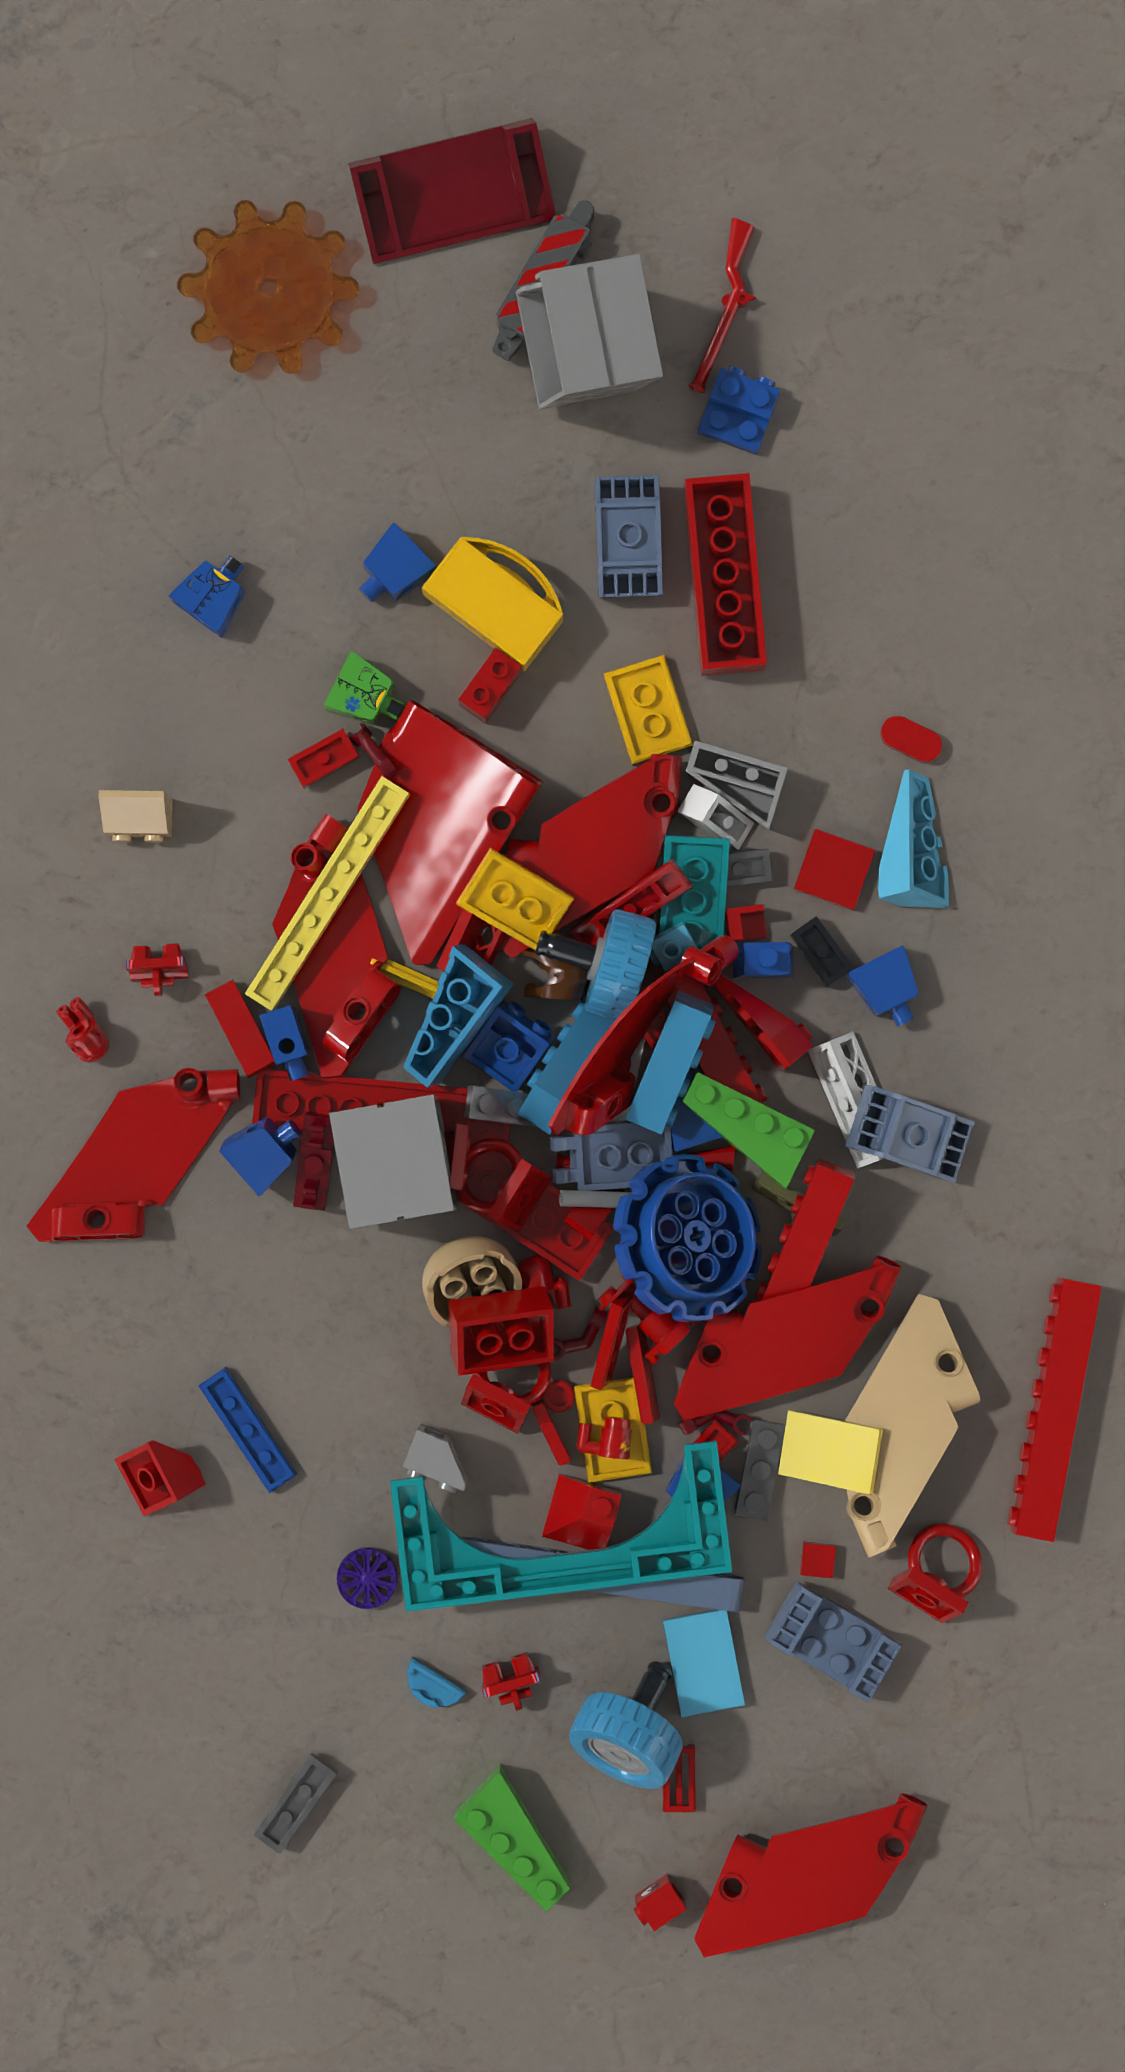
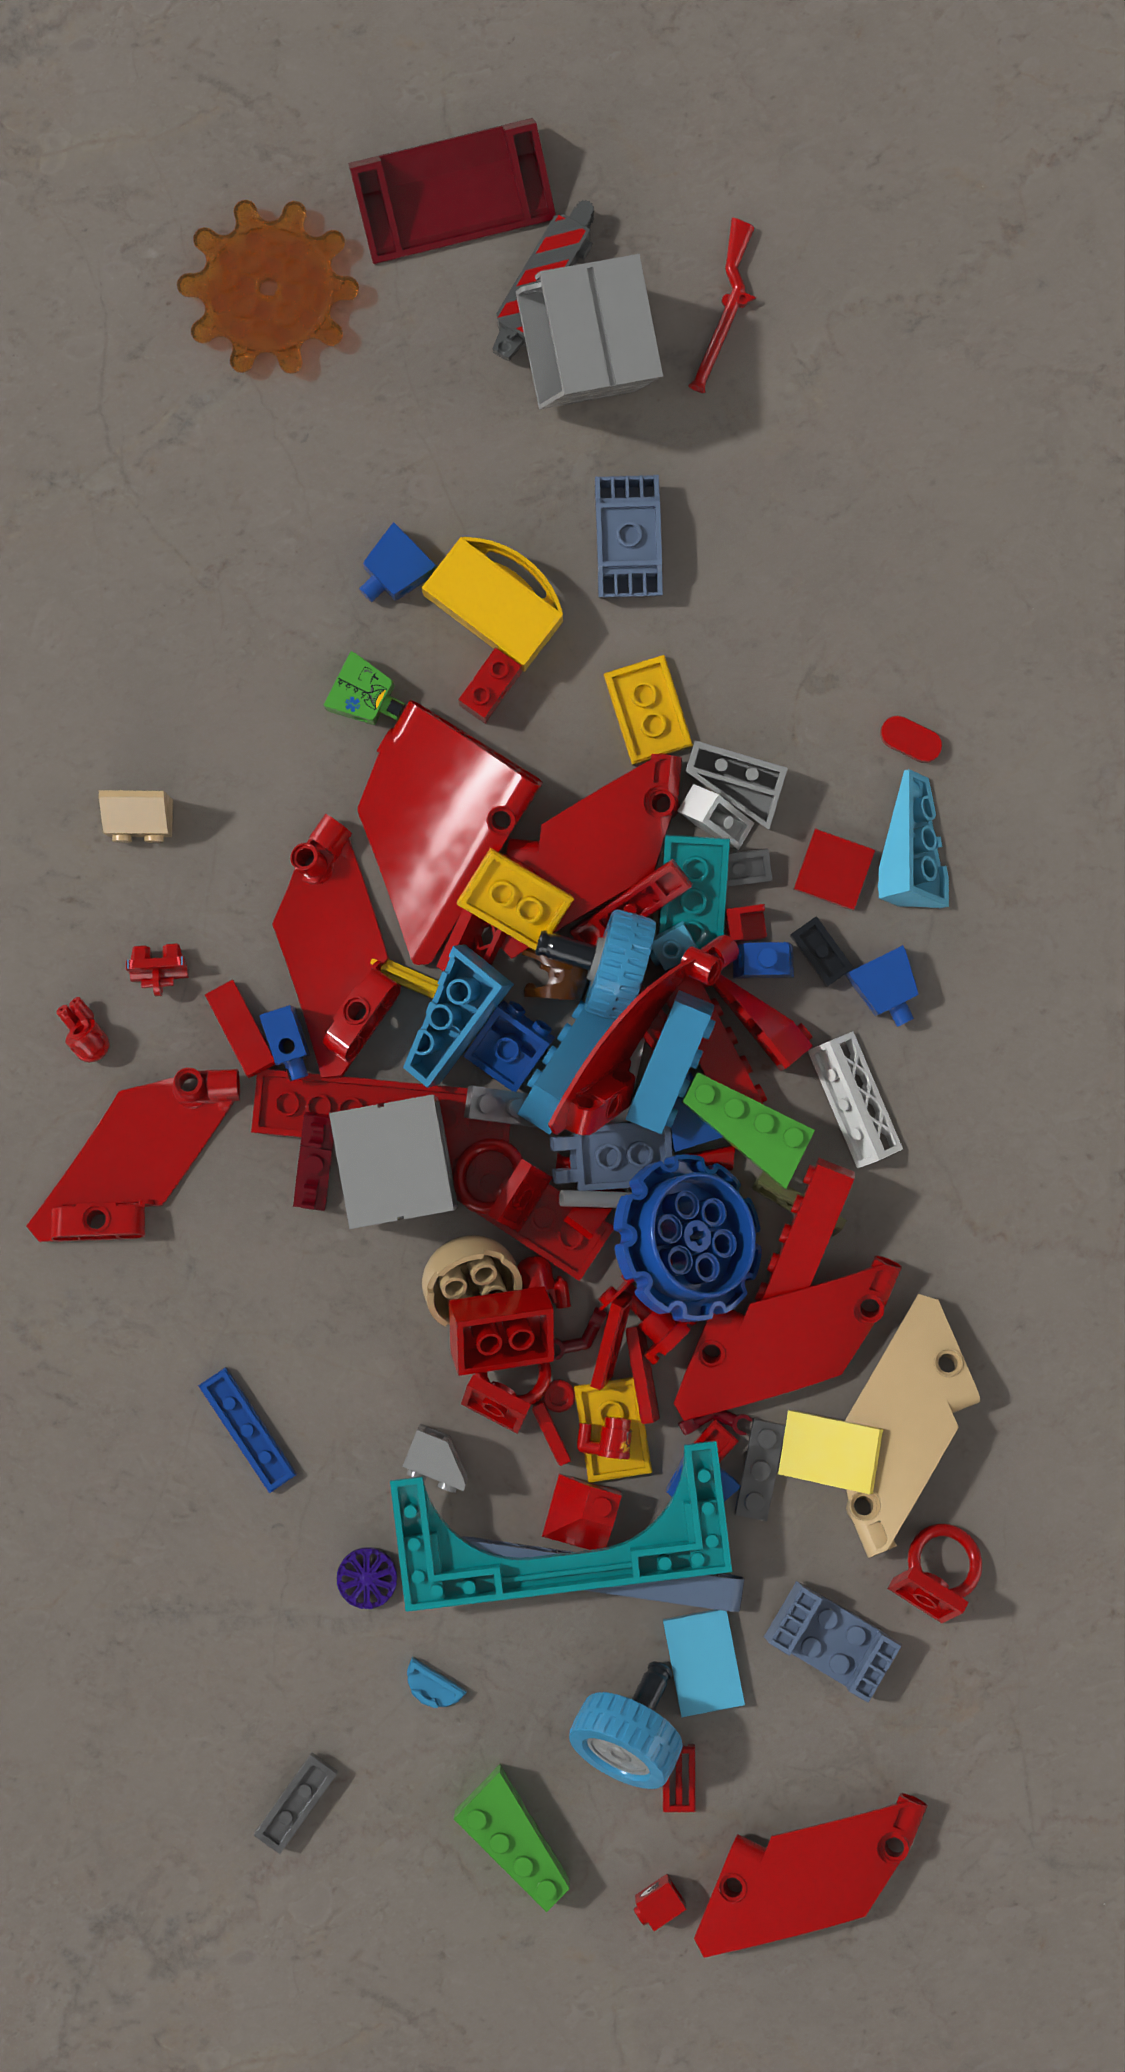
(159, 1475): red slope -> none
(211, 594): blue torso -> none
(261, 1152): blue torso -> none
(323, 758): red plate -> none
(327, 893): light yellow plate -> none
(364, 739): dark red arm -> none
(457, 1146): red plate -> none
(524, 1675): red hips -> none
(725, 574): red brick -> none
(739, 409): blue plate -> none
(817, 1560): red tile -> none
(910, 1133): sand blue plate -> none
(1055, 1409): red brick -> none

